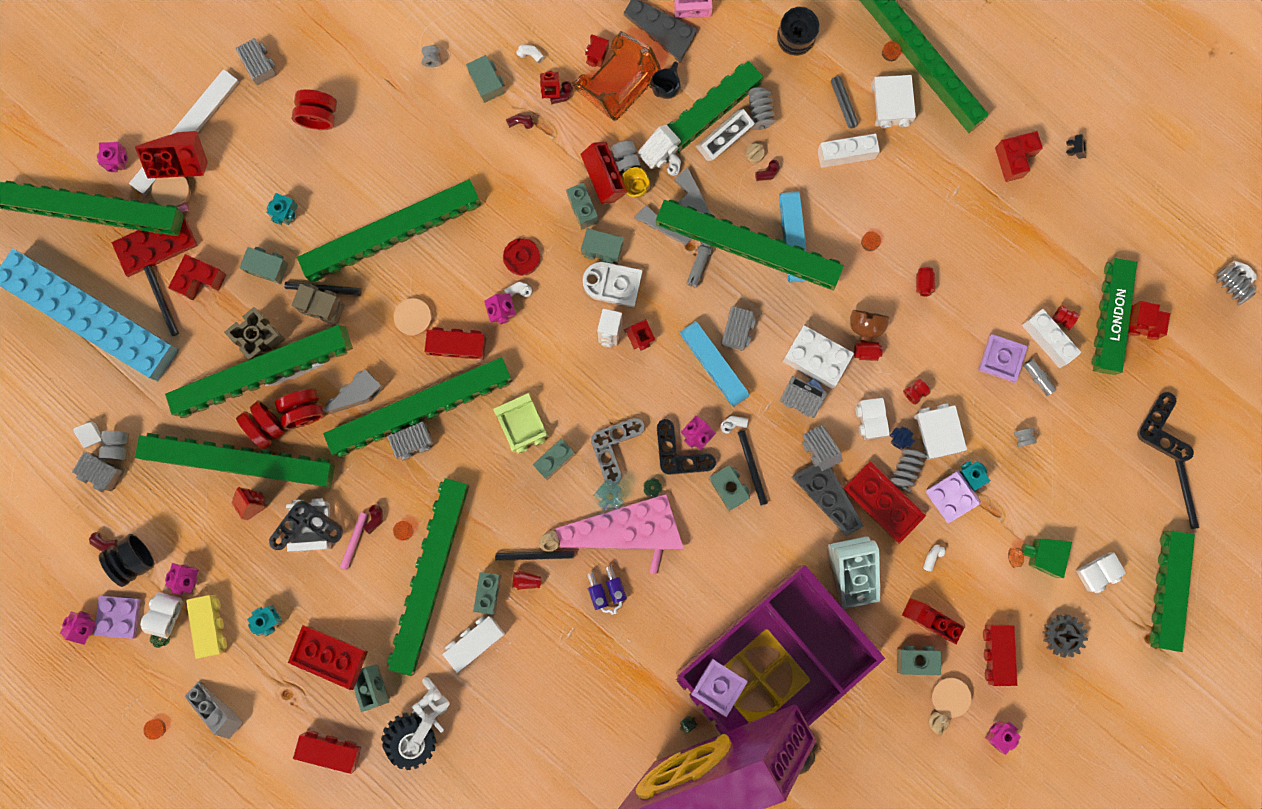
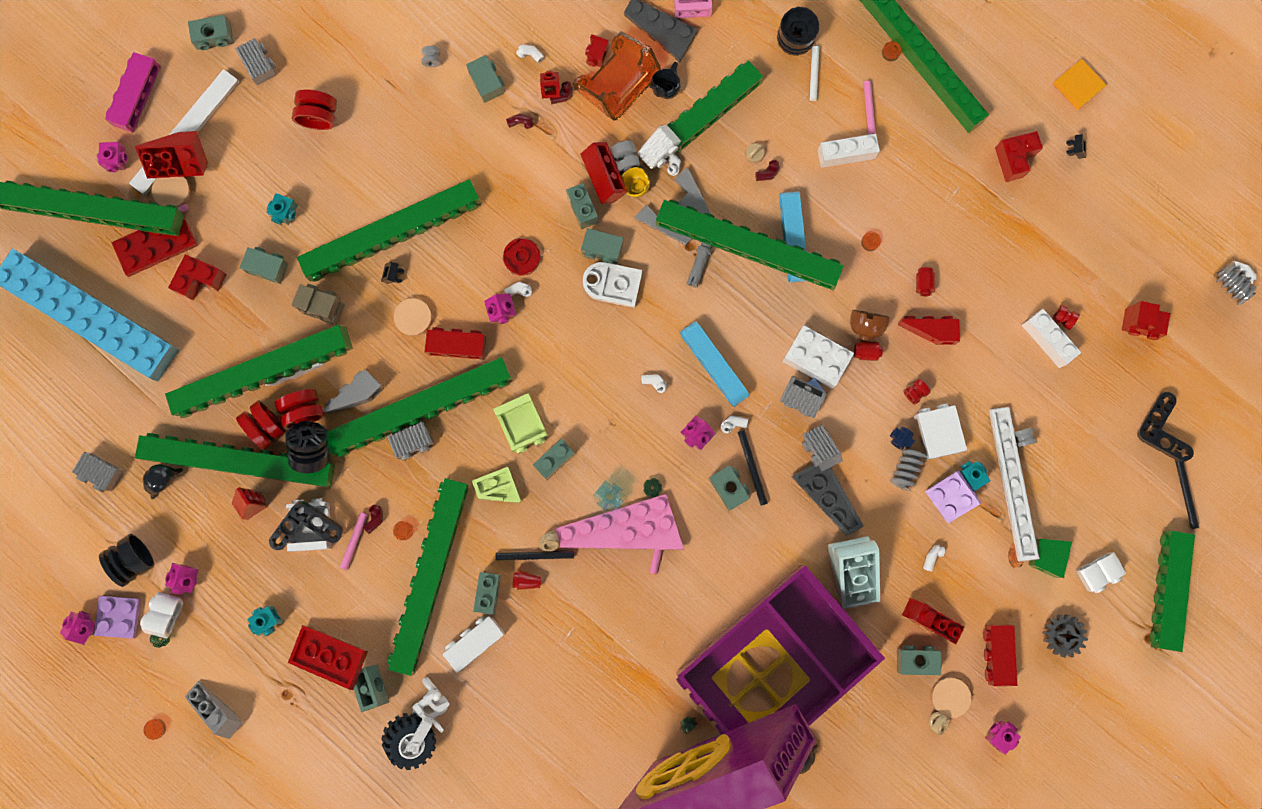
(88, 434): white slope -> none
(97, 542): dark red arm -> none
(113, 445): light grey wheel -> none
(132, 92): none -> dark pink brick
(158, 478): none -> black hair
(161, 300): black bar -> none
(201, 28): none -> sand green brick
(206, 626): light yellow brick -> none
(243, 334): dark tan brick -> none
(307, 447): none -> black wheel
(327, 752): red brick -> none
(335, 289): black bar -> none
(389, 273): none -> black tile
(497, 487): none -> yellowish green wing
(606, 447): light grey beam -> none
(609, 328): white brick -> none
(615, 588): dark purple piece -> none
(643, 330): red brick -> none
(656, 381): none -> white arm
(678, 460): black beam -> none
(719, 687): lavender plate -> none
(725, 135): white brick -> none
(737, 328): light grey brick -> none
(760, 108): light grey piece -> none
(814, 73): none -> white bar
(844, 102): dark grey axle -> none
(869, 107): none -> bright pink bar
(873, 419): white brick -> none
(884, 502): red plate -> none
(894, 100): white panel -> none
(937, 331): none -> red slope
(1002, 358): lavender plate -> none
(1013, 484): none -> white tile
(1040, 377): light grey pin -> none
(1079, 84): none -> light orange tile
(1114, 316): green brick -> none

